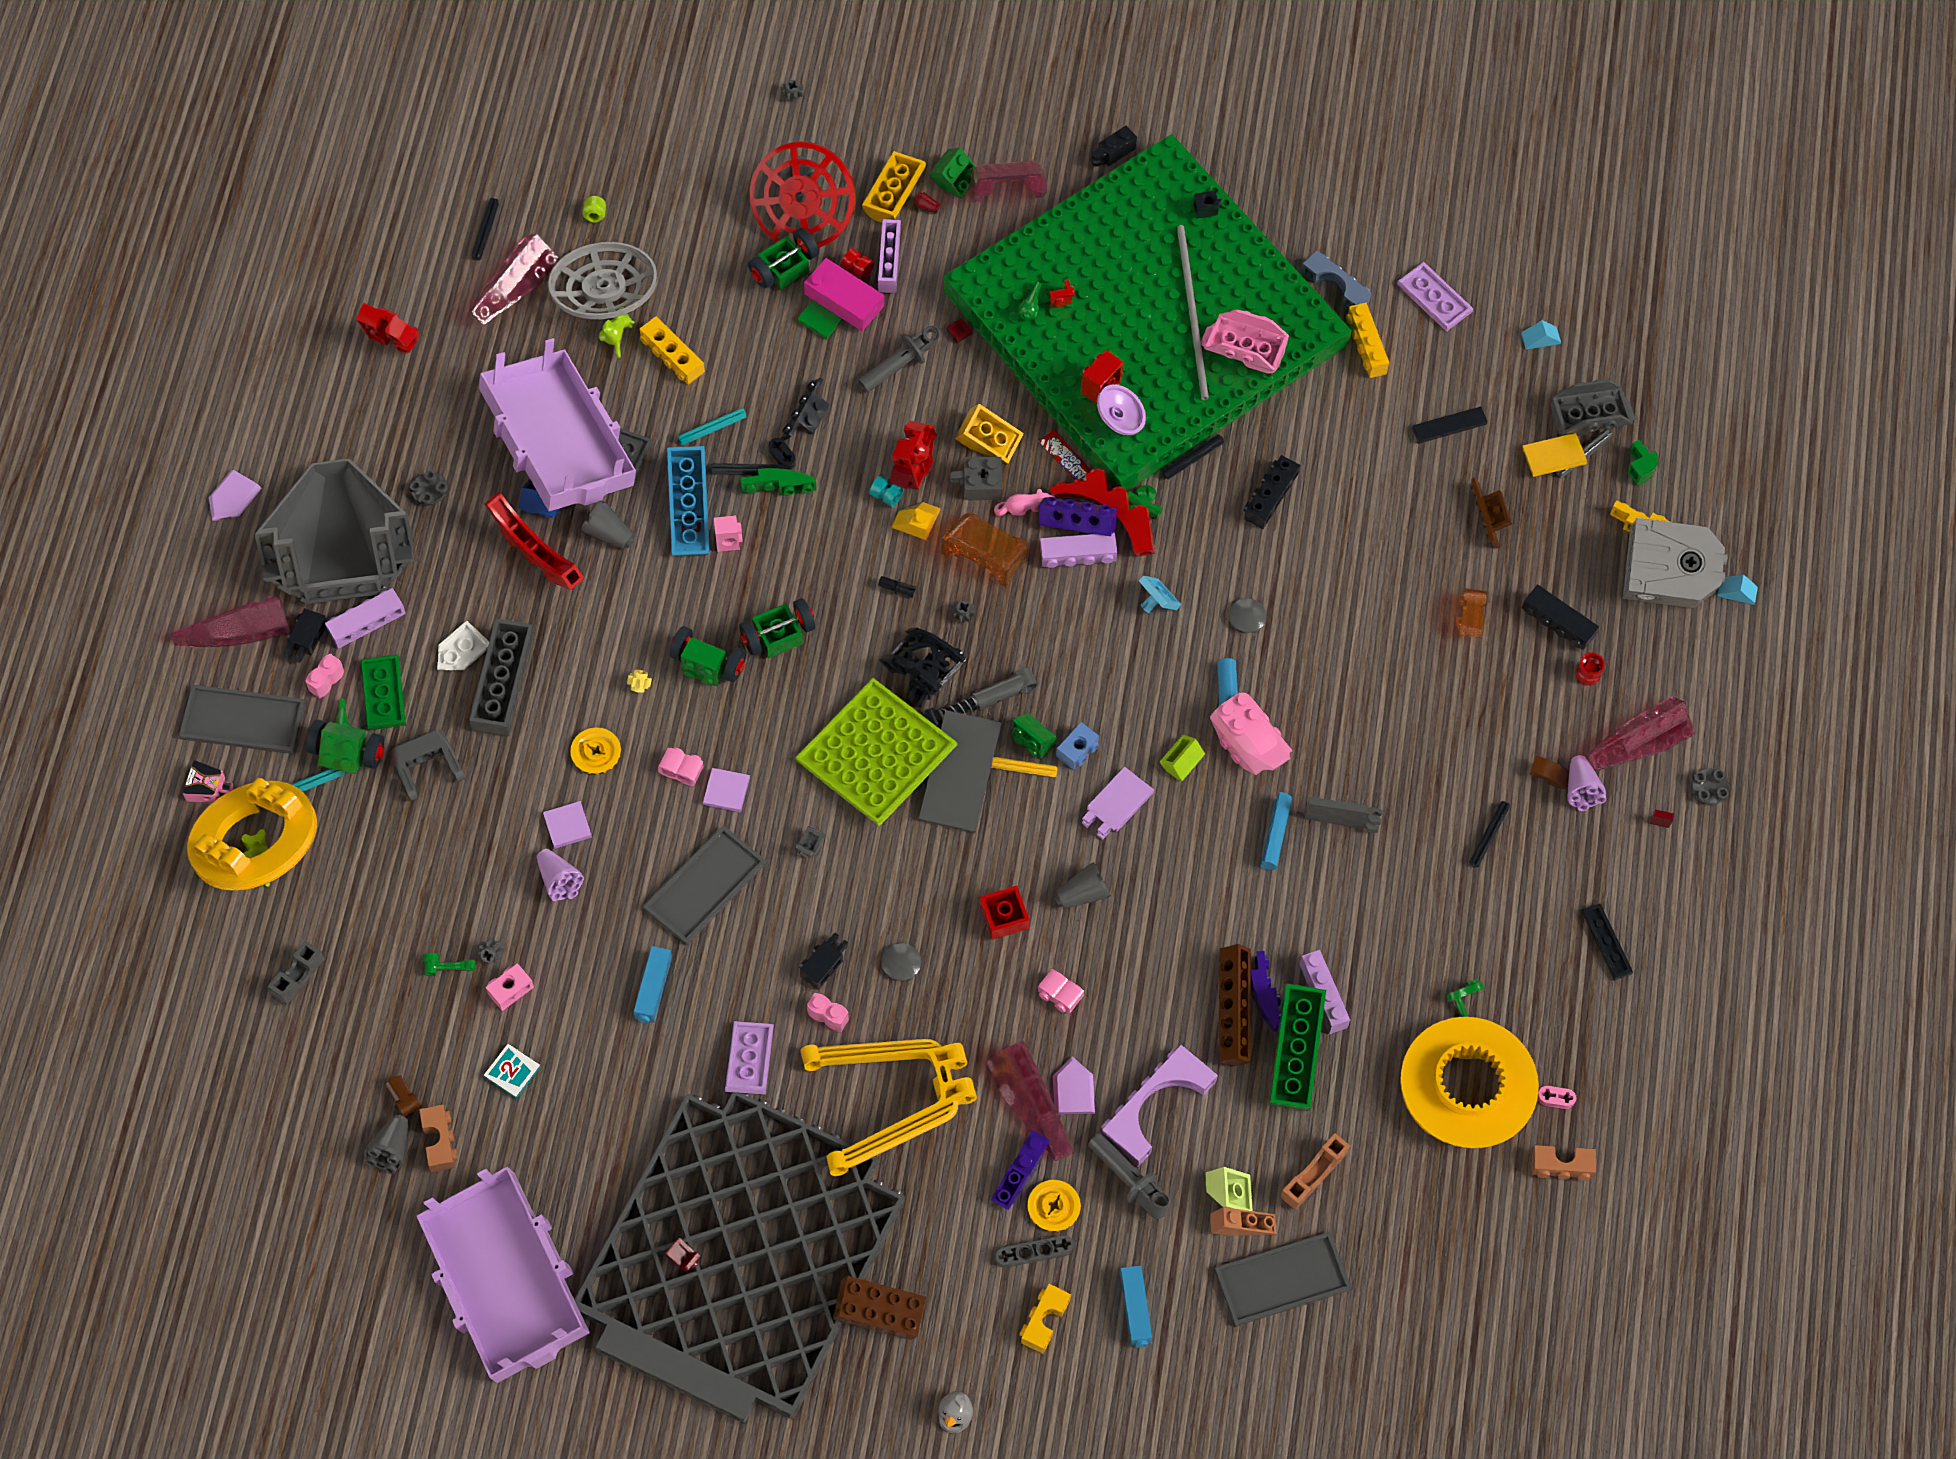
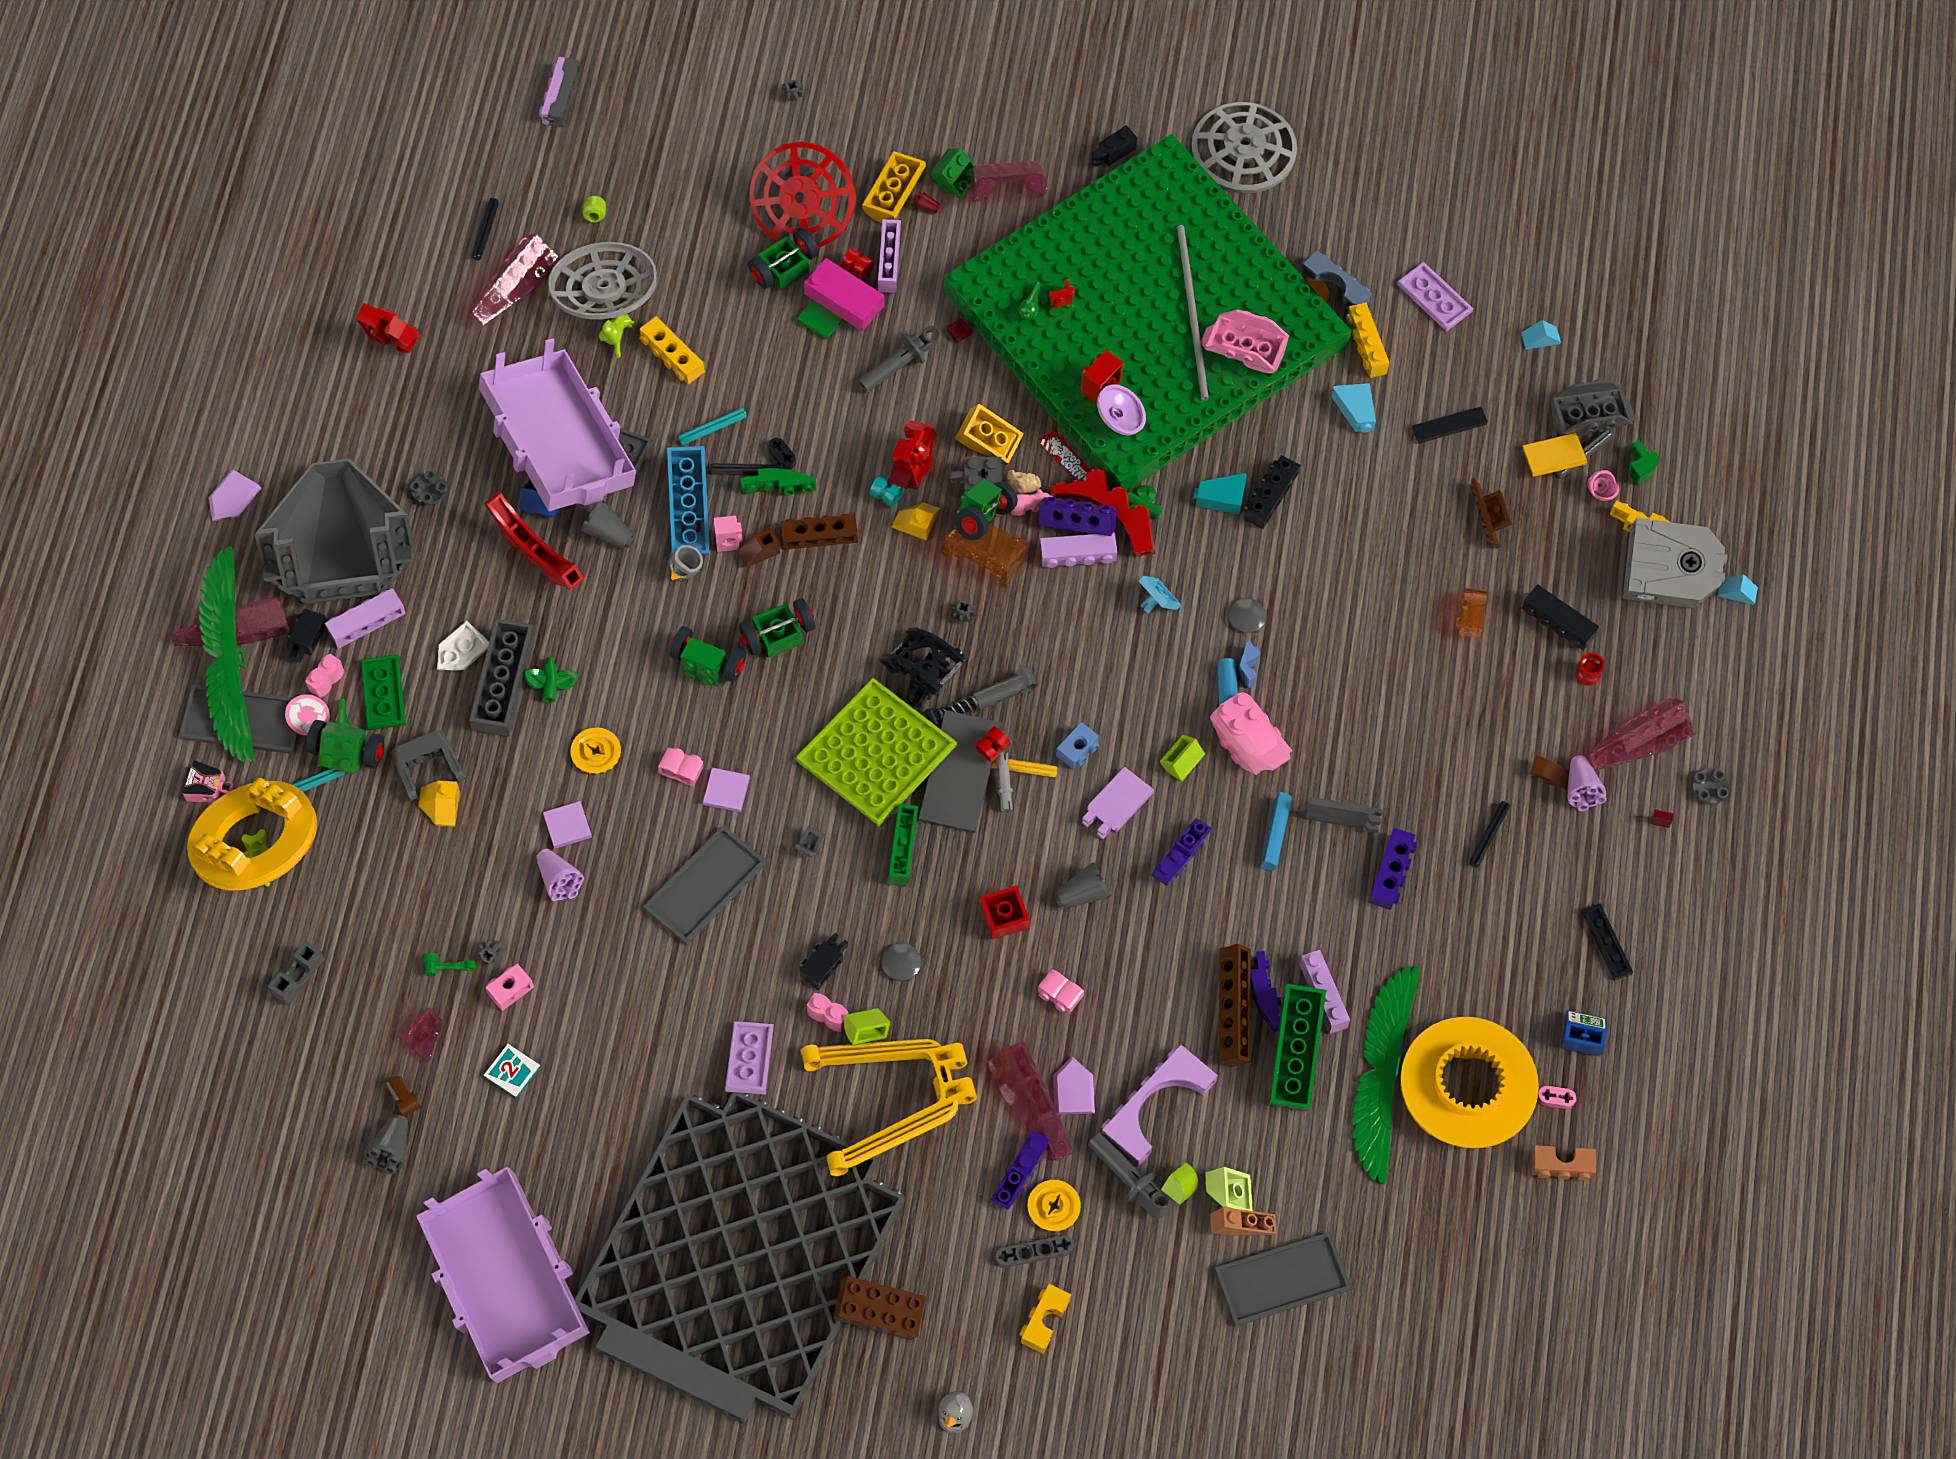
(223, 674): none -> green piece
(303, 711): none -> sticker
(423, 1034): none -> clear pink slope
(440, 802): none -> yellow slope
(440, 1155): nougat arch -> none
(550, 679): none -> green plant
(560, 92): none -> dark grey piece
(639, 681): light yellow gear -> none
(652, 984): dark azure brick -> none
(682, 1255): bracket -> none
(685, 562): none -> light grey piece
(759, 548): none -> reddish brown slope
(809, 411): black bracket -> none
(812, 538): none -> reddish brown brick
(866, 1026): none -> lime brick
(897, 586): black axle -> none
(902, 844): none -> green brick
(981, 504): none -> brick
(992, 744): none -> red wheel
(1004, 782): none -> light grey pin
(1023, 482): none -> tan hair
(1033, 735): green slope -> none
(1136, 1306): dark azure brick -> none
(1181, 1184): none -> lime brick
(1182, 852): none -> dark purple slope
(1193, 456): black axle -> none
(1200, 204): black brick -> none
(1221, 493): none -> teal slope
(1245, 153): none -> light grey dish
(1249, 659): none -> medium blue slope
(1311, 1177): nougat arch -> none
(1320, 287): none -> reddish brown slope
(1356, 405): none -> medium azure slope
(1376, 1089): none -> green piece
(1401, 841): none -> dark purple brick
(1472, 986): green piece -> none
(1584, 1033): none -> blue slope
(1608, 488): none -> bright pink helmet

